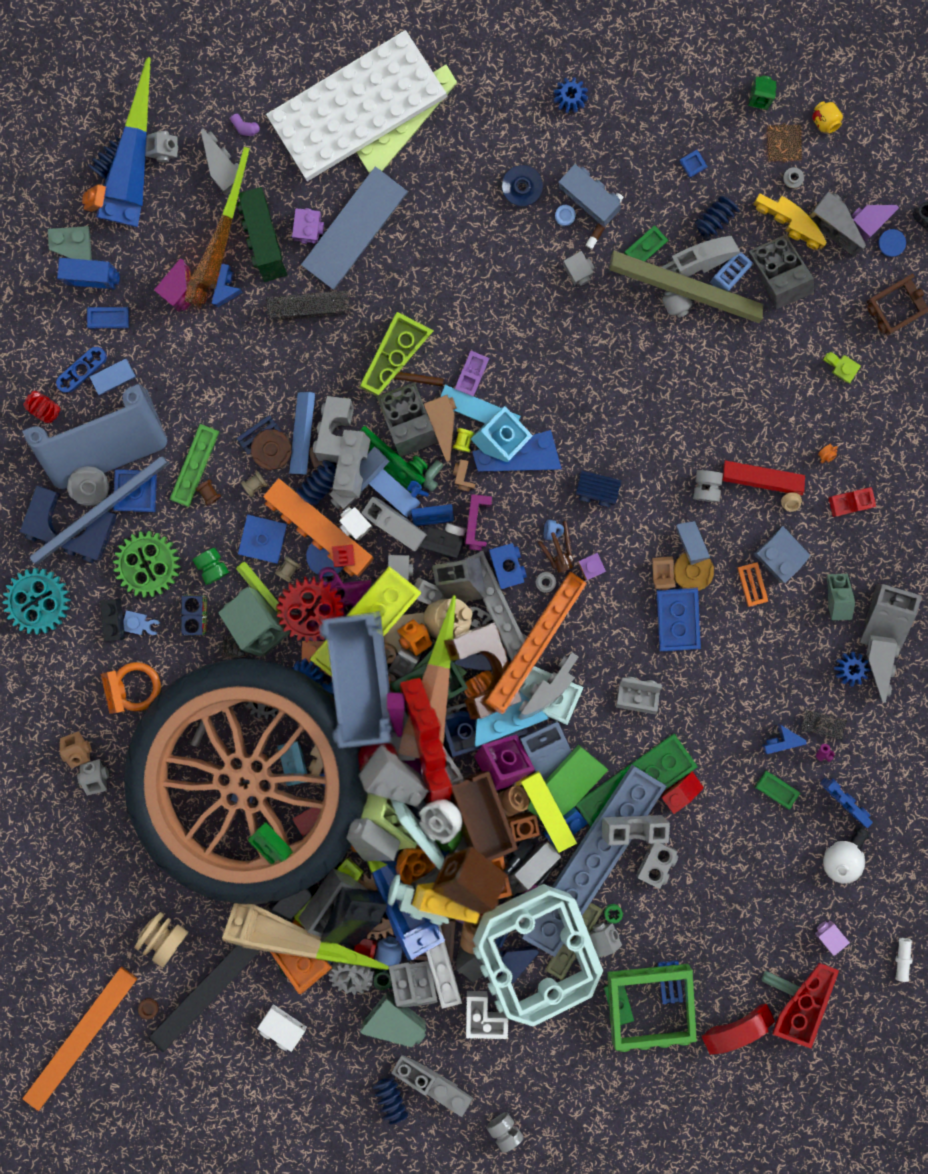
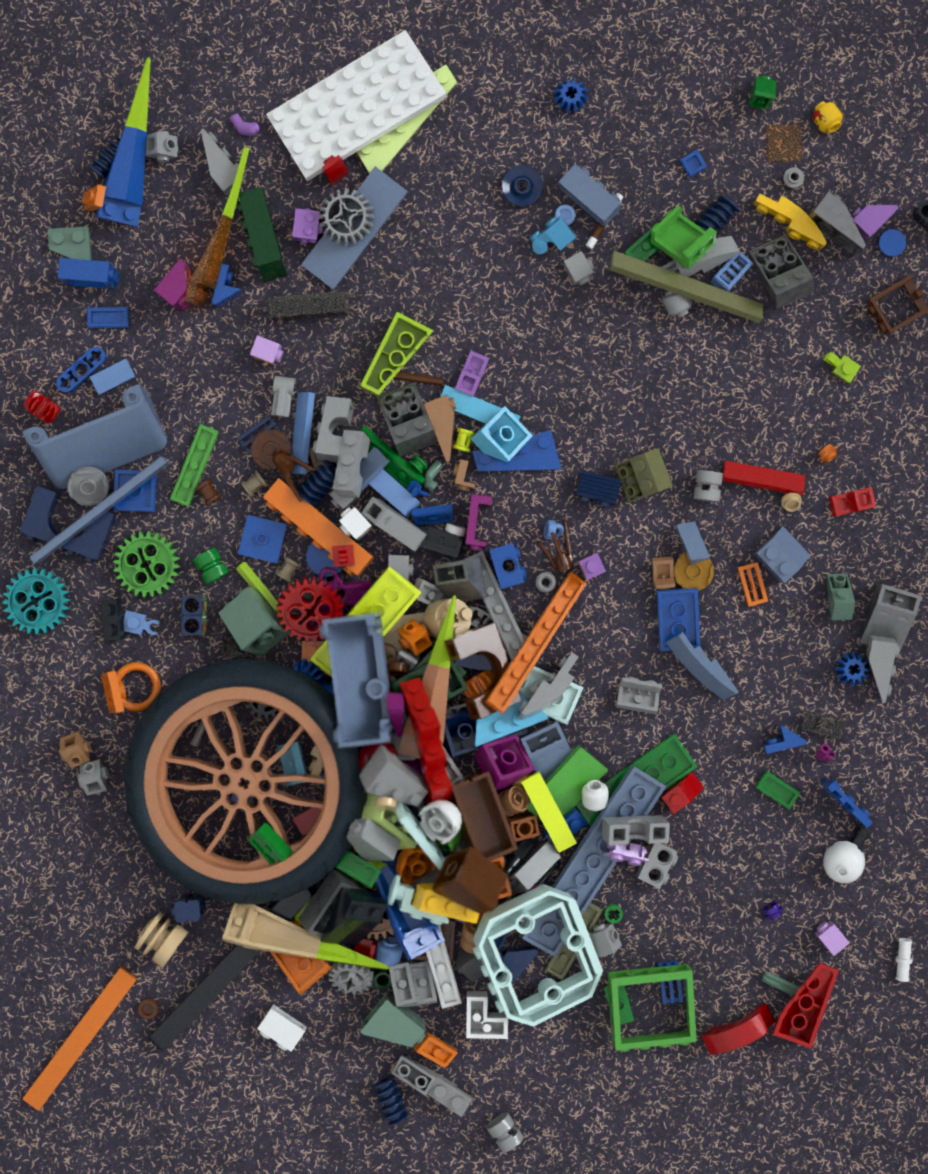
(188, 908): none -> dark blue brick
(266, 350): none -> lavender brick
(283, 394): none -> light grey piece
(285, 465): none -> reddish brown plant
(334, 169): none -> red slope
(337, 219): none -> light grey gear
(359, 869): none -> green plate
(376, 688): none -> sand blue tile
(385, 803): none -> tan tile
(396, 669): none -> reddish brown tile
(436, 1050): none -> orange plate
(556, 232): none -> dark azure brick
(595, 795): none -> white head
(634, 854): none -> lavender hinge
(643, 475): none -> olive slope
(682, 238): none -> bright green panel
(706, 671): none -> sand blue slope
(774, 912): none -> dark purple plate

